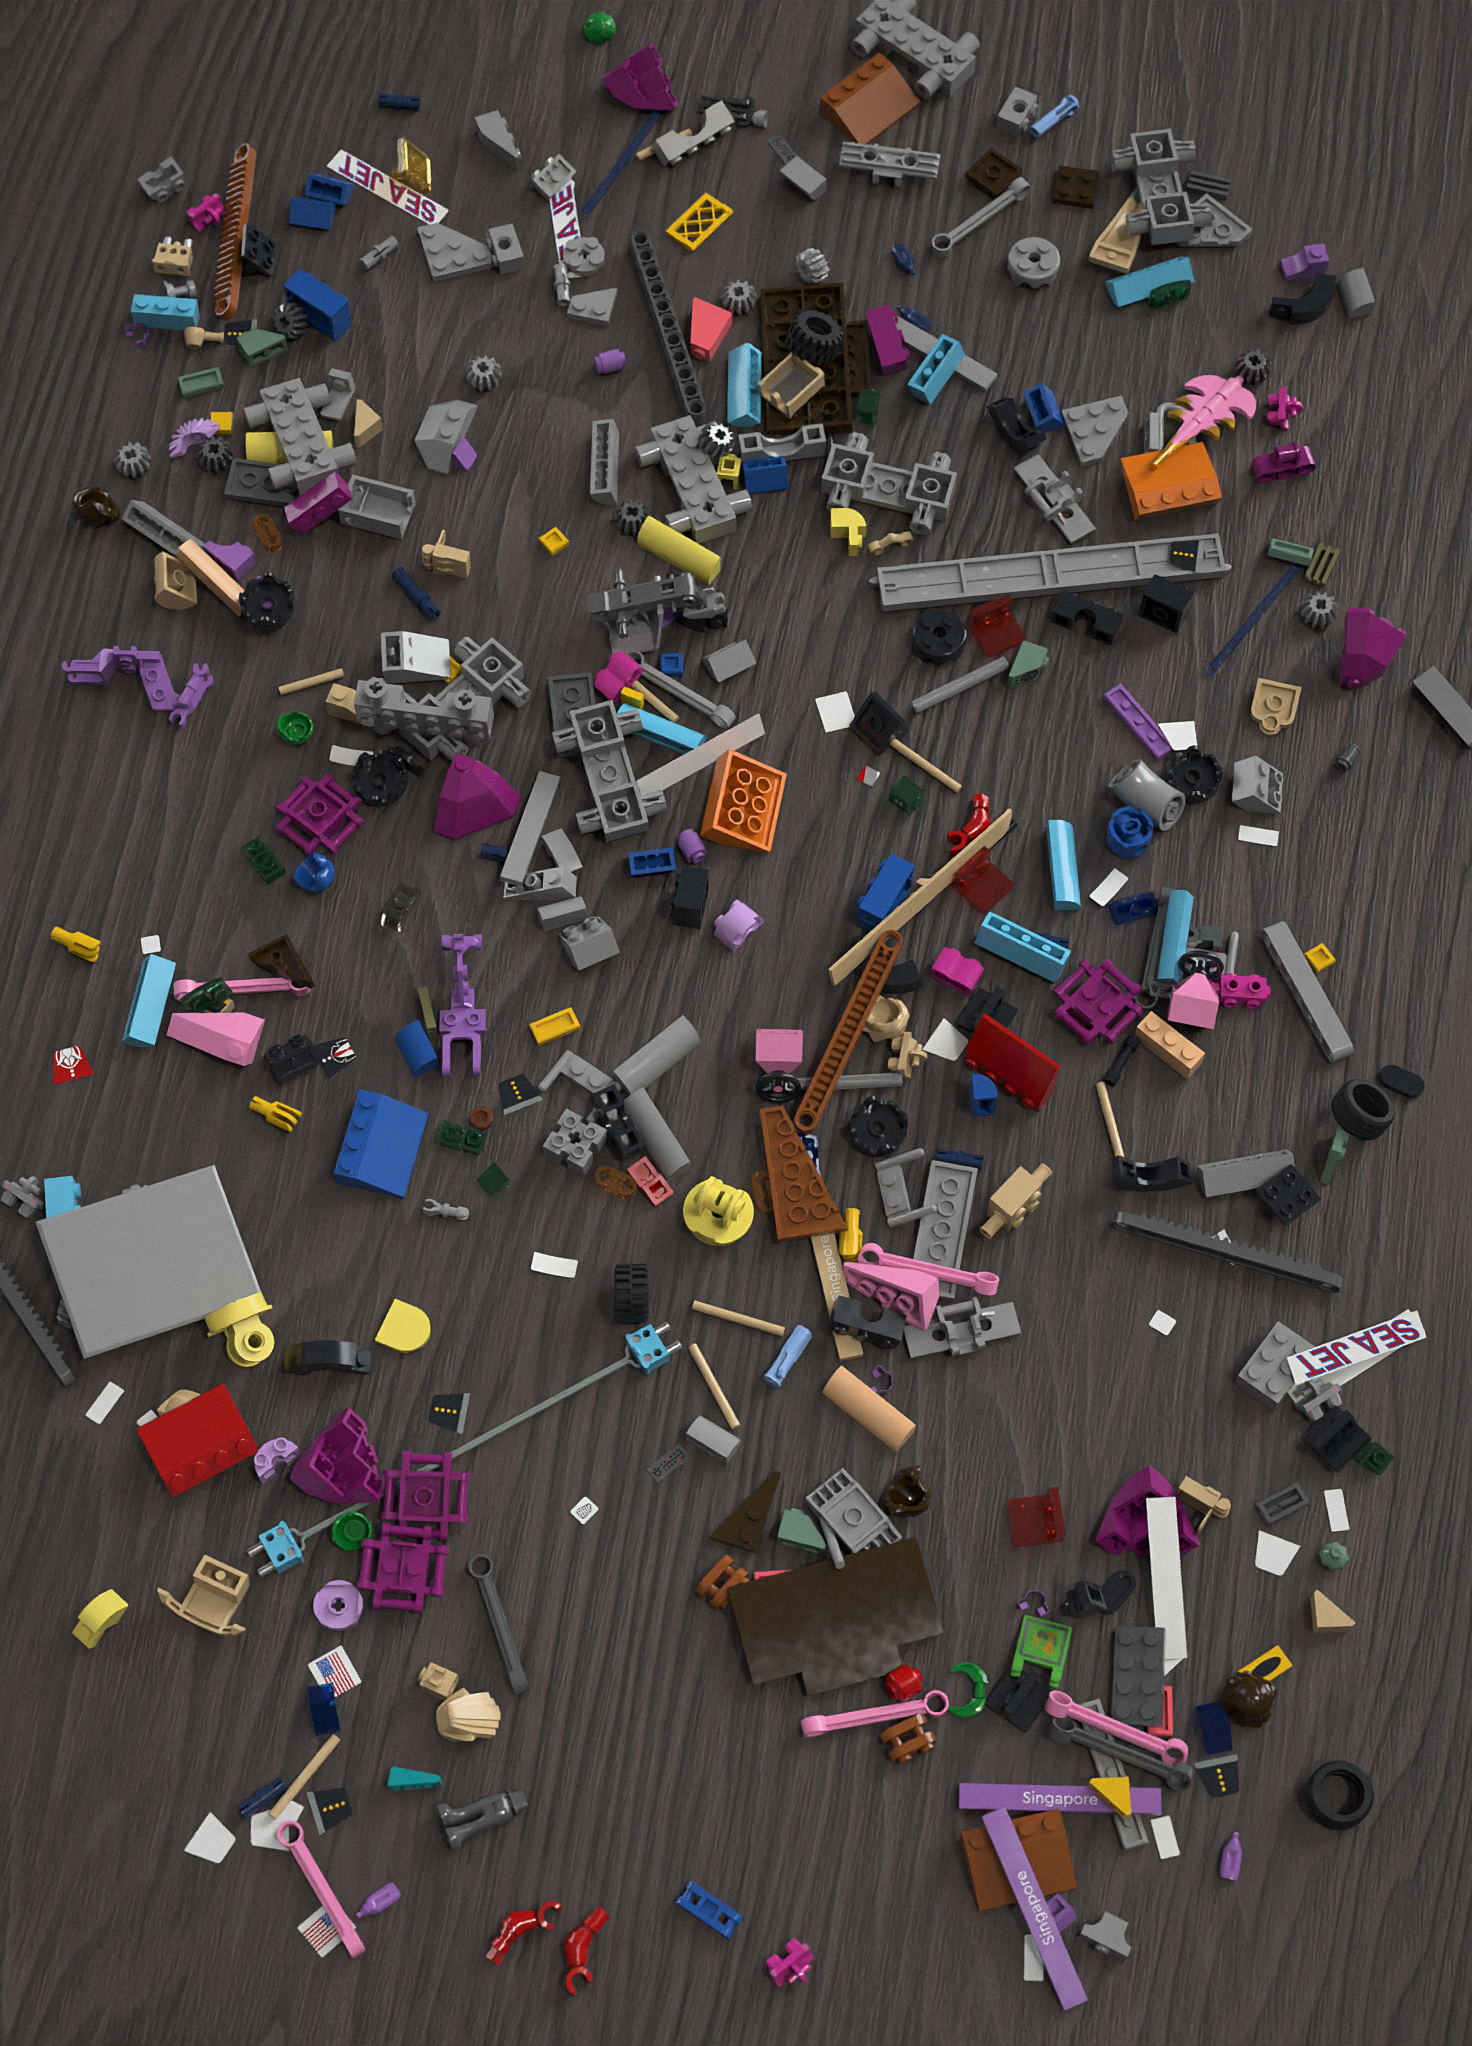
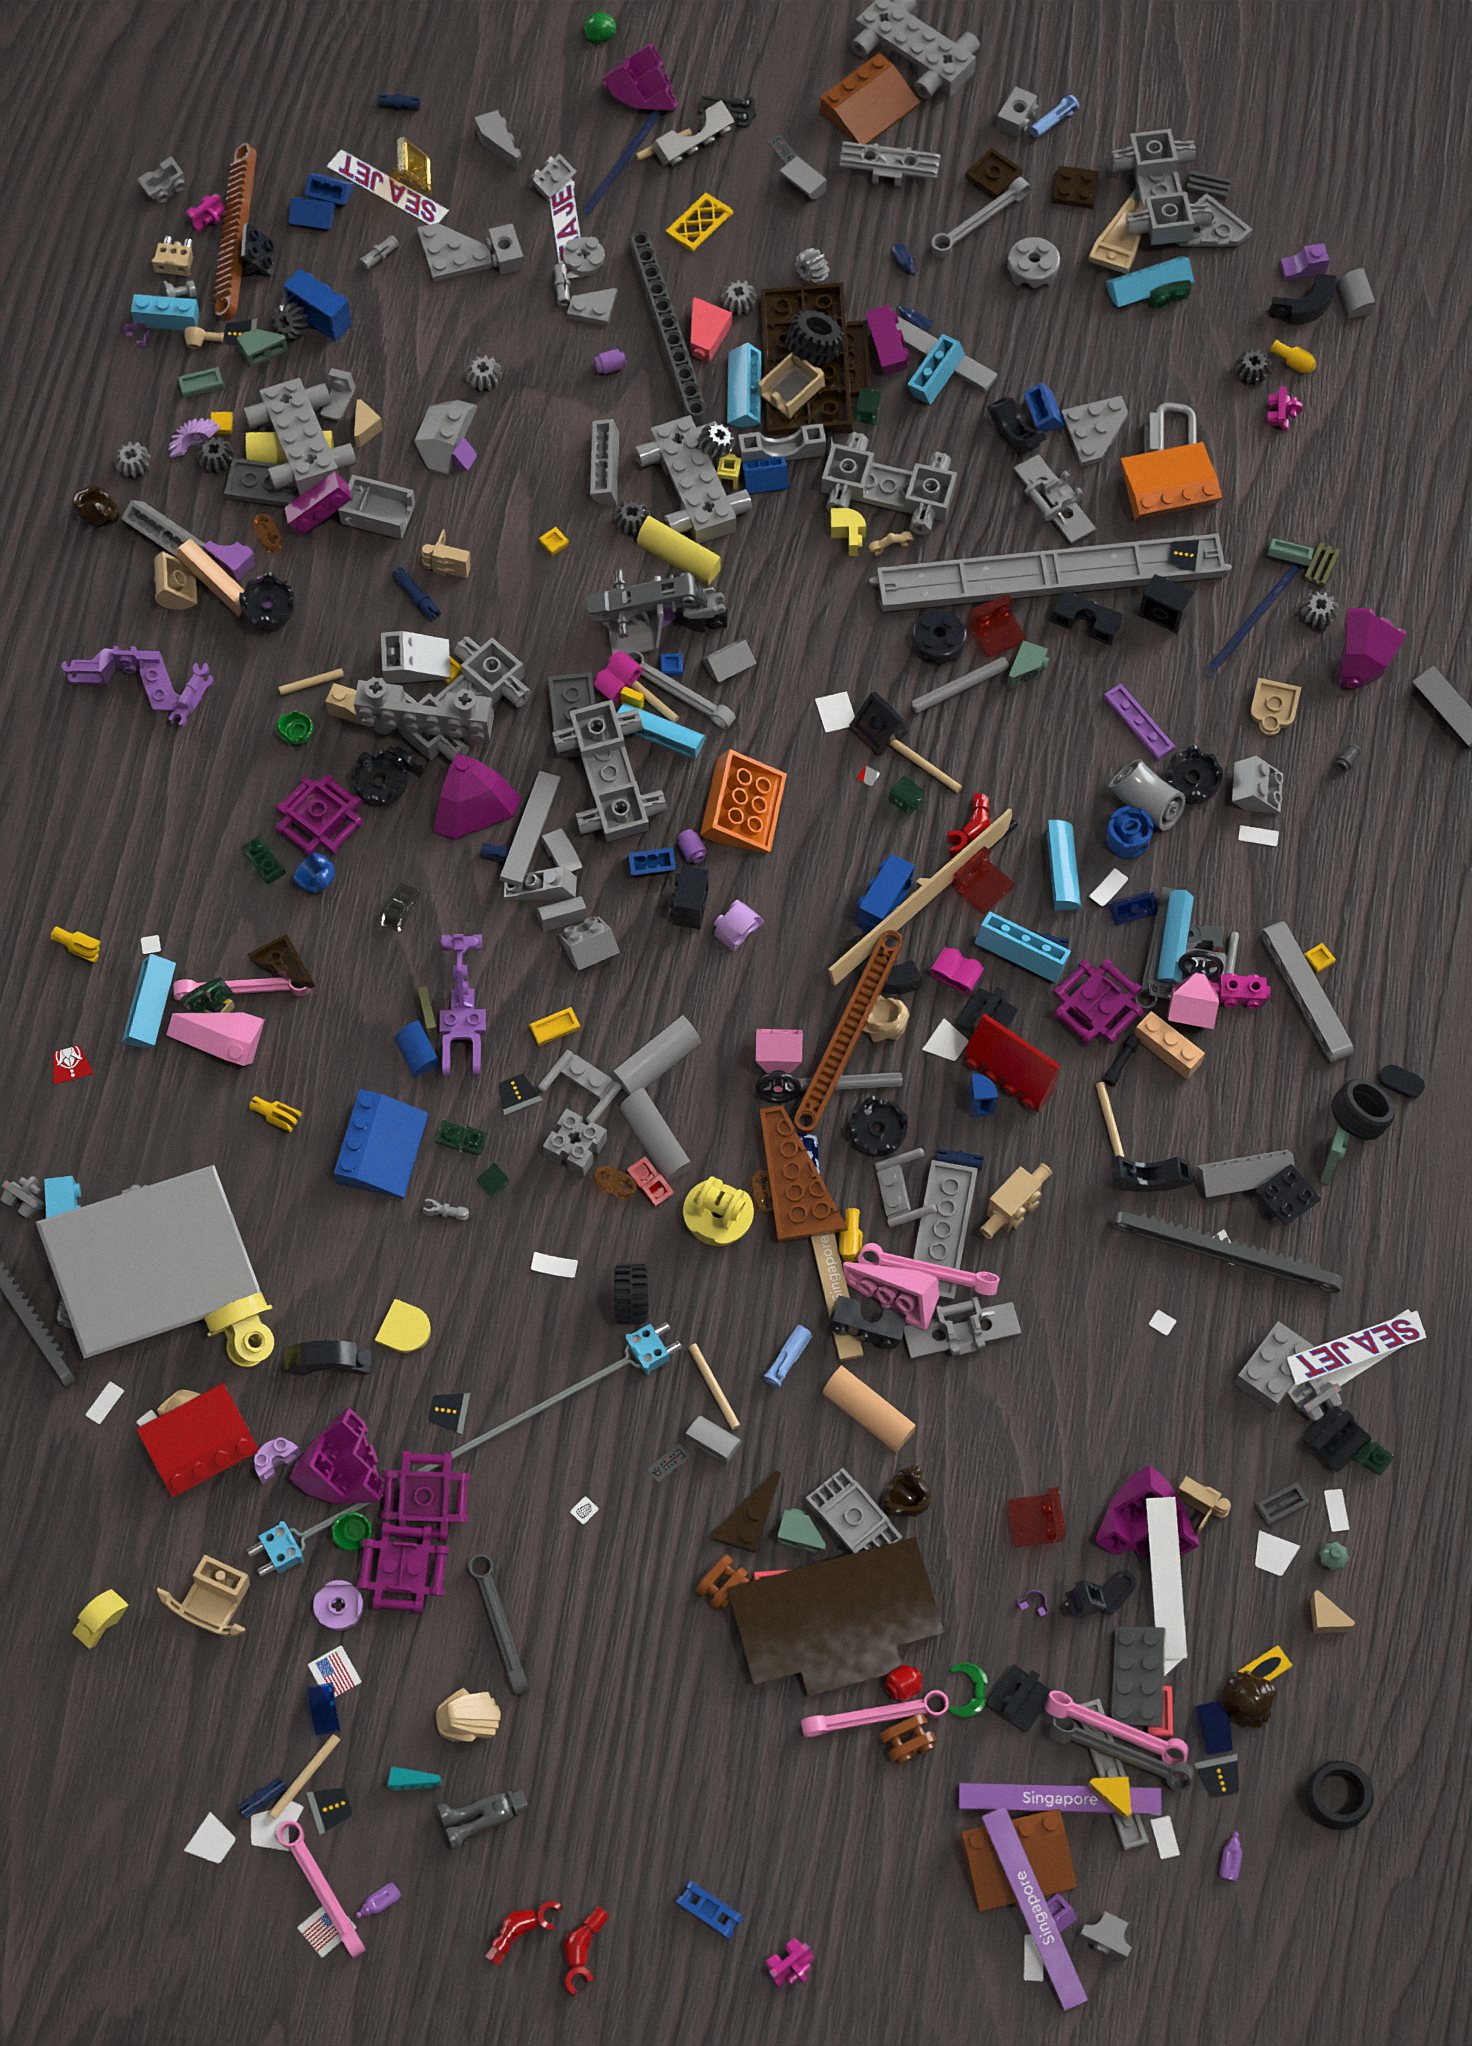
(292, 1057): black bracket -> none
(334, 1055): black sticker -> none
(345, 755): white sticker -> none
(438, 1681): tan brick -> none
(481, 1118): copper tile -> none
(613, 1116): black arch -> none
(701, 756): white sticker -> none
(738, 1318): tan bar -> none
(760, 118): light grey hinge -> none
(833, 1544): light grey bar -> none
(875, 1372): medium lavender piece -> none
(910, 1055): tan hips -> none
(1042, 1645): bright green flag -> none
(1179, 734): white sticker -> none
(1214, 406): bright pink animal -> none
(1283, 463): magenta beam -> none
(1295, 357): none -> yellow arm

